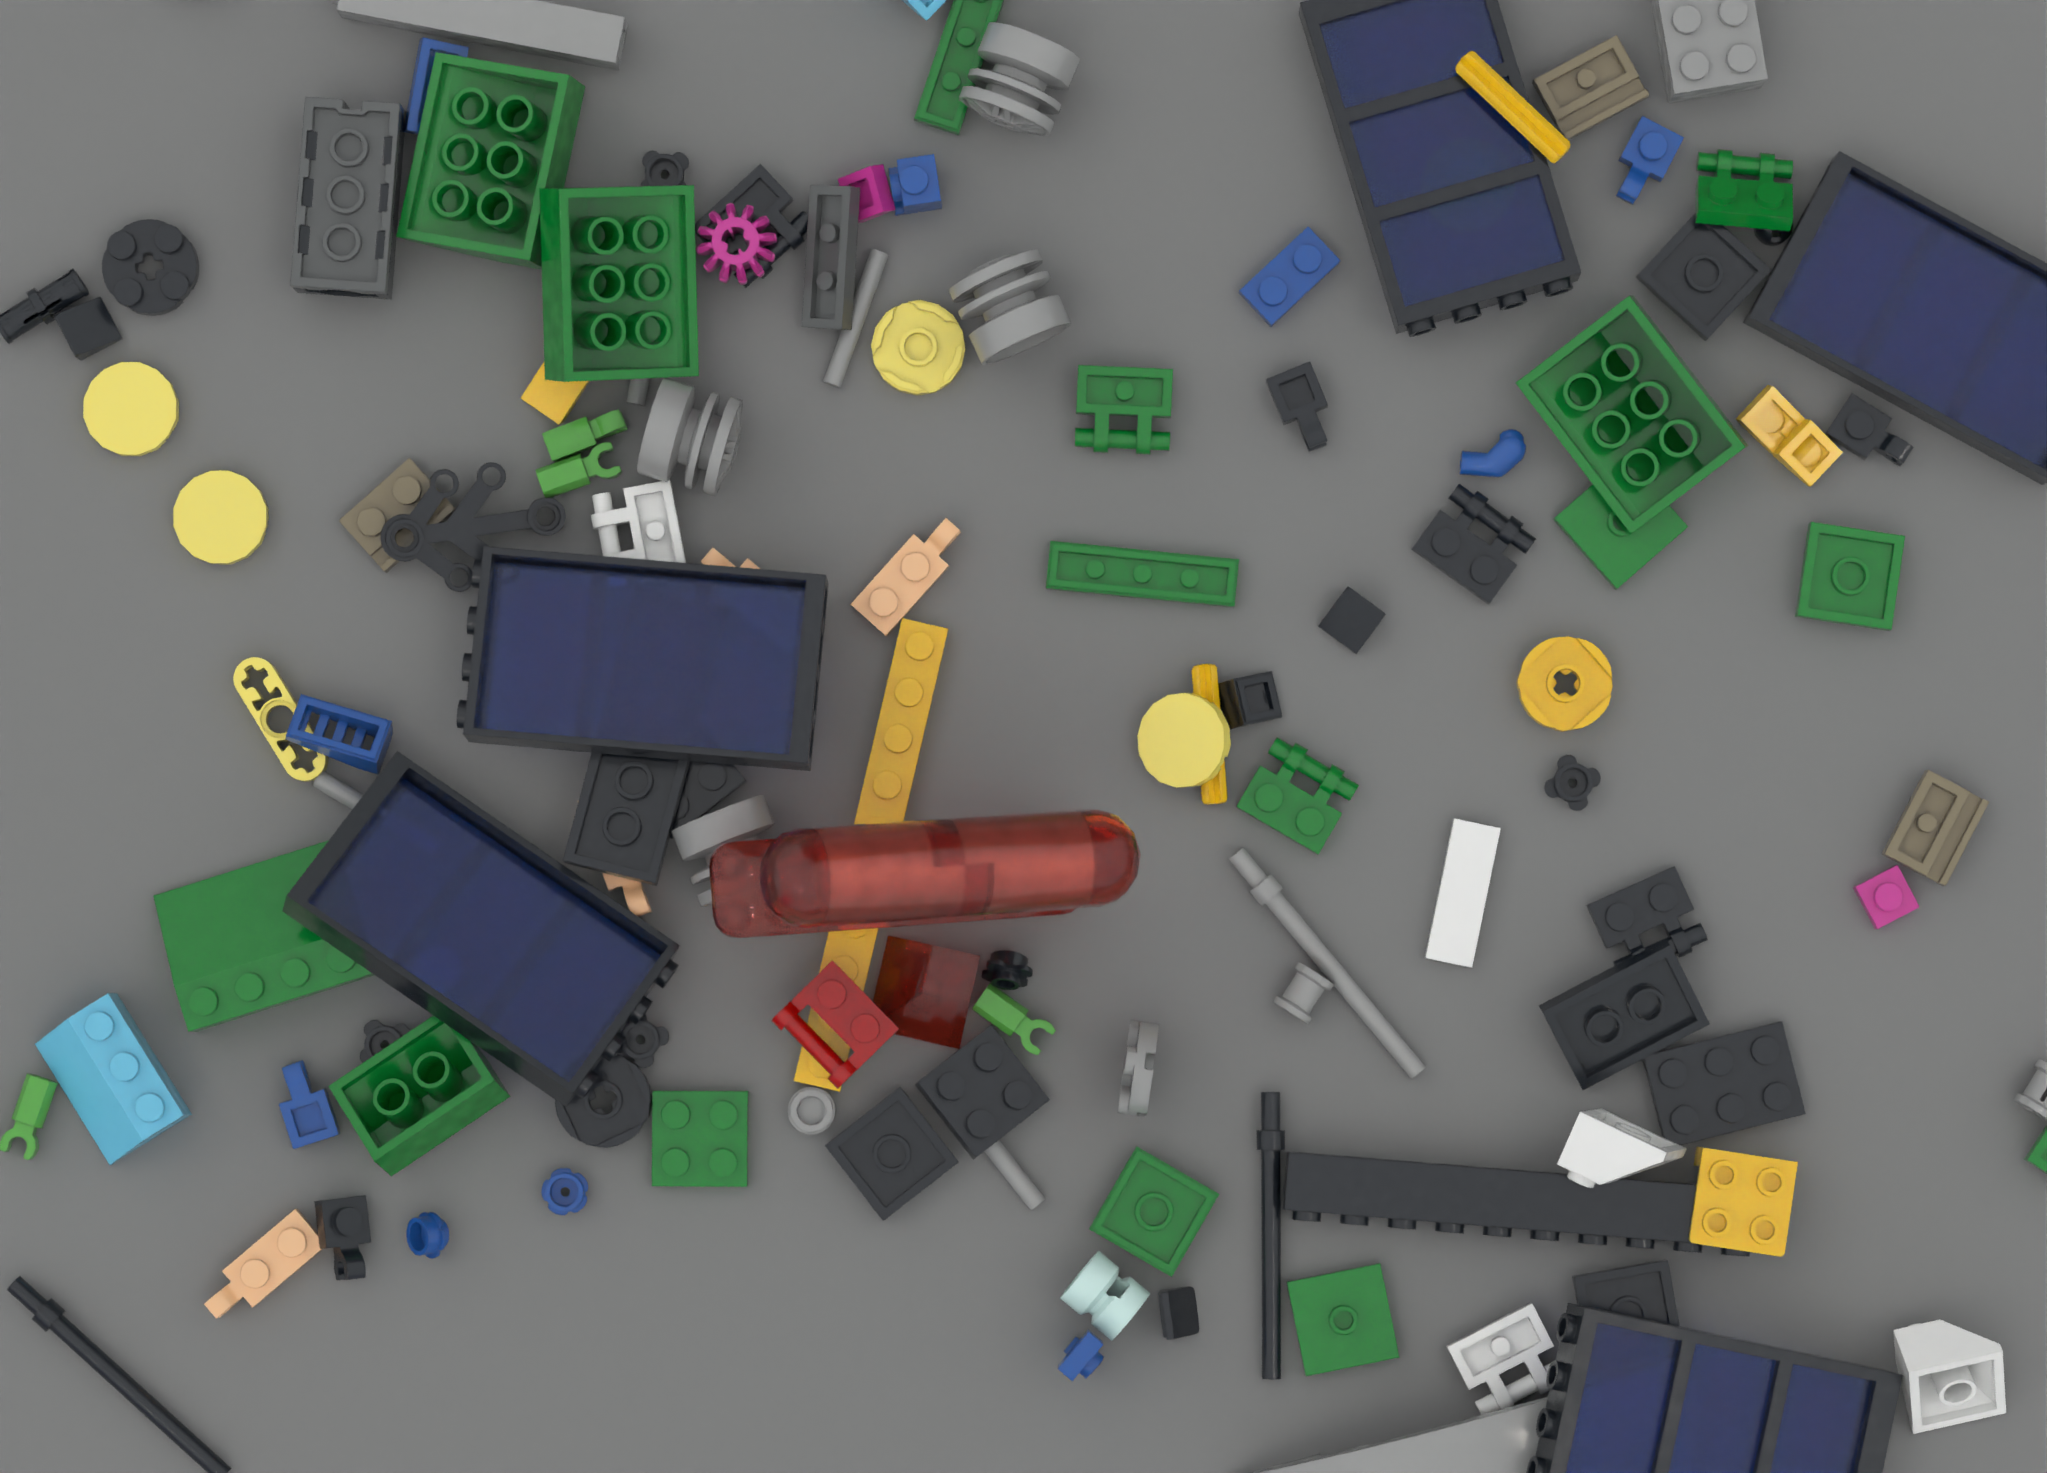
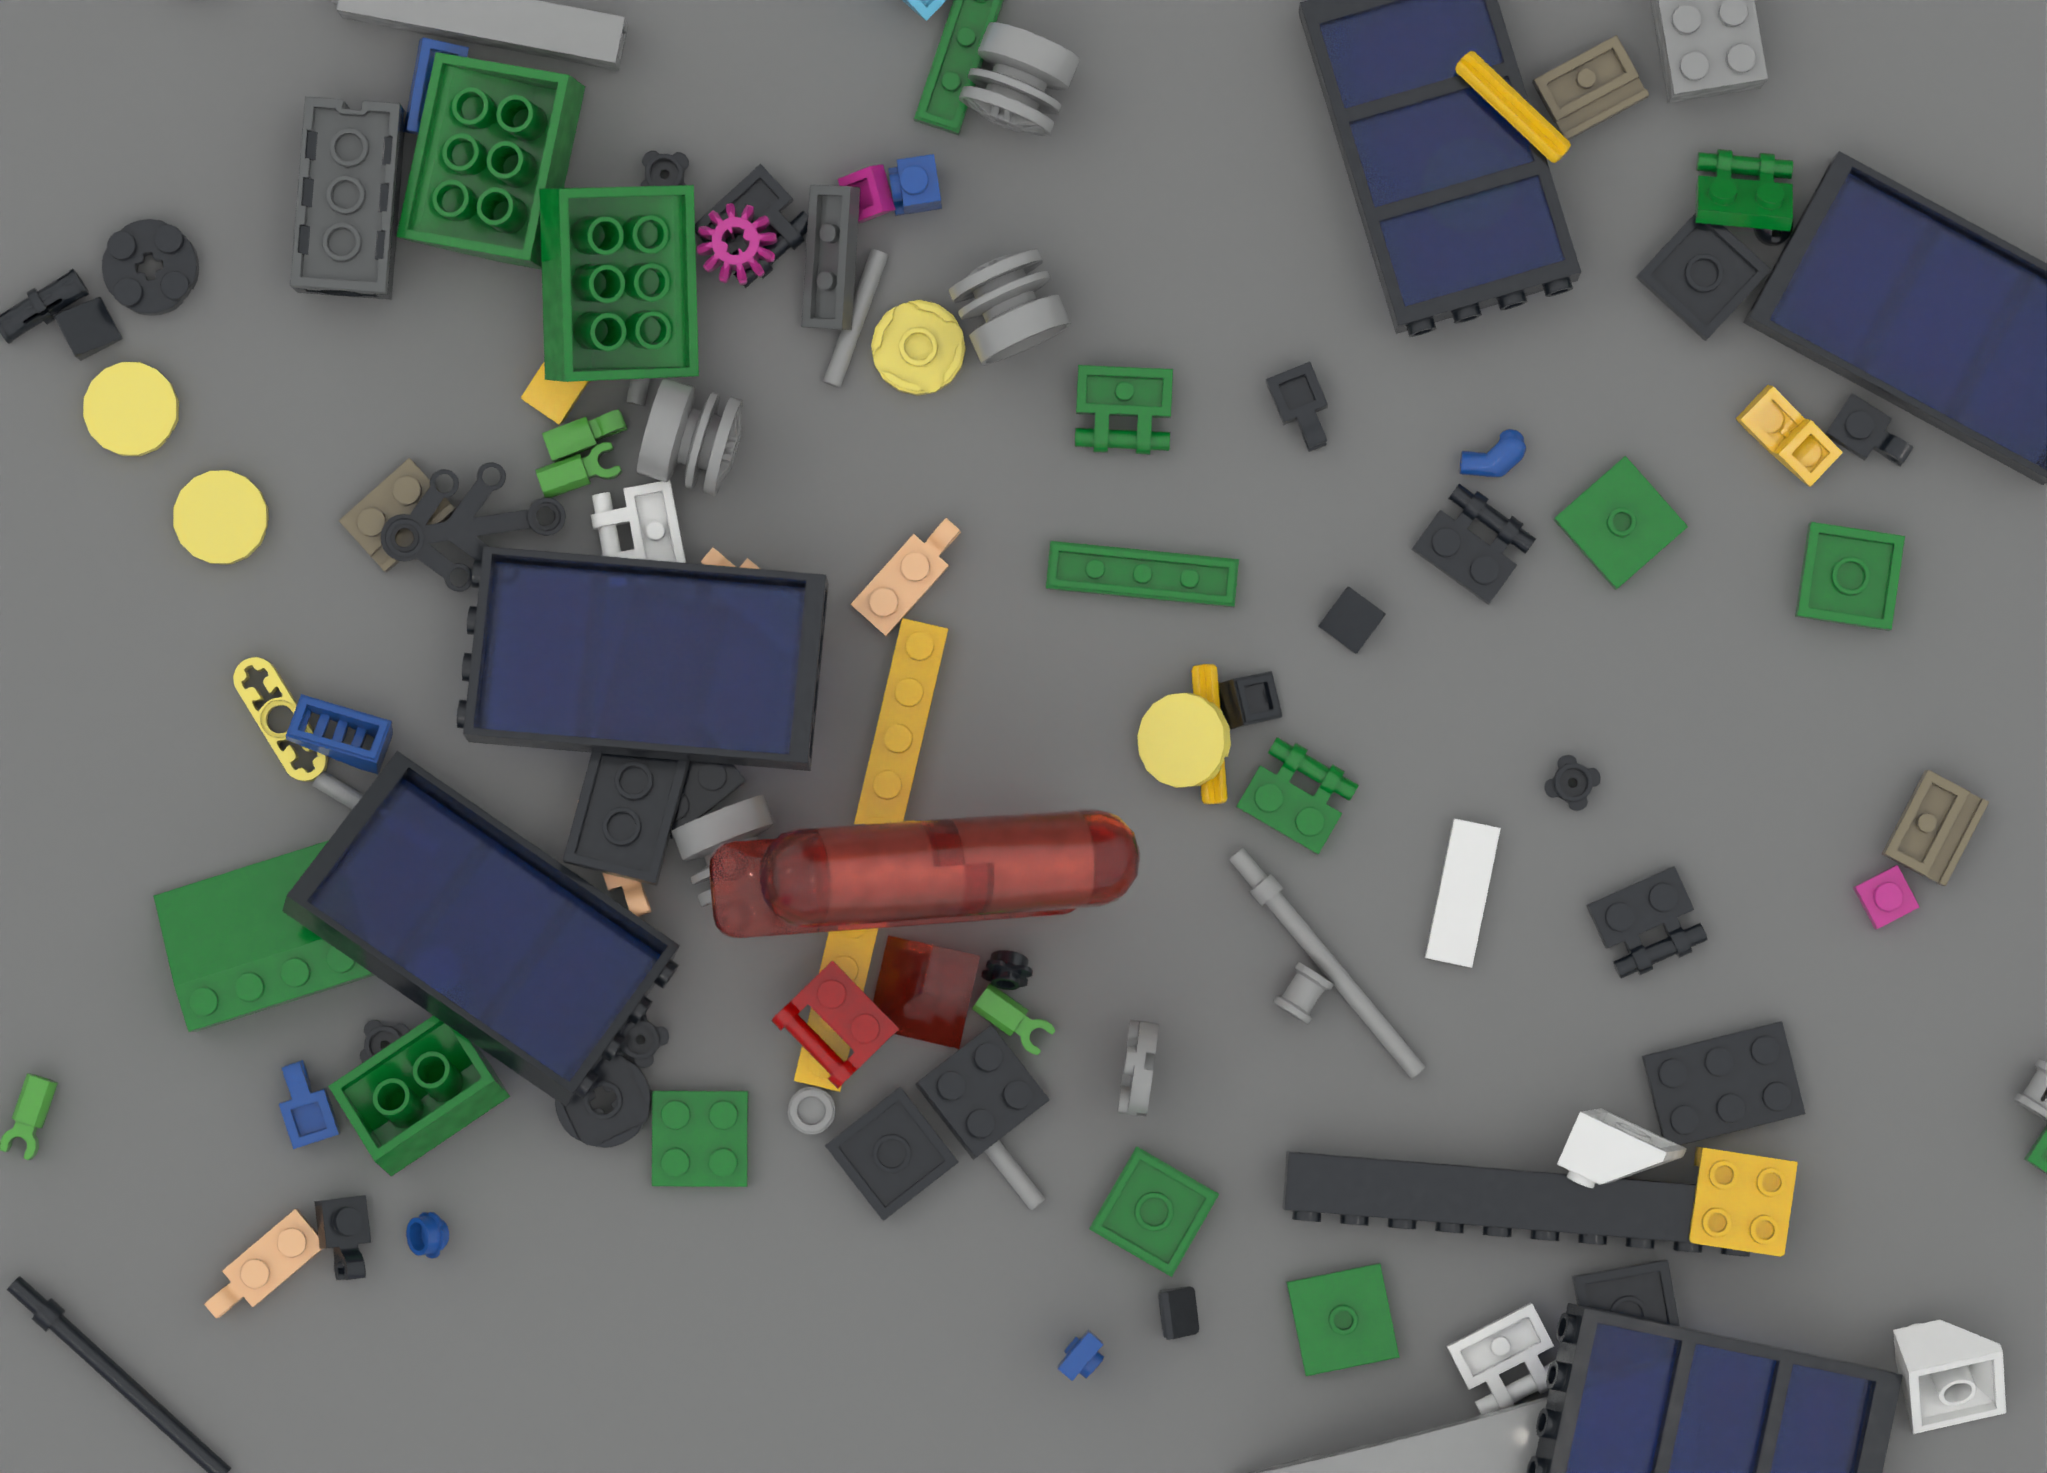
(112, 1077): medium azure slope -> none
(552, 1191): blue plate -> none
(1105, 1295): light aqua wheel -> none
(1270, 1142): black bar -> none
(1289, 276): blue plate -> none
(1592, 685): yellow plate -> none
(1624, 1014): black plate -> none
(1631, 413): green slope -> none
(1648, 154): blue plate -> none

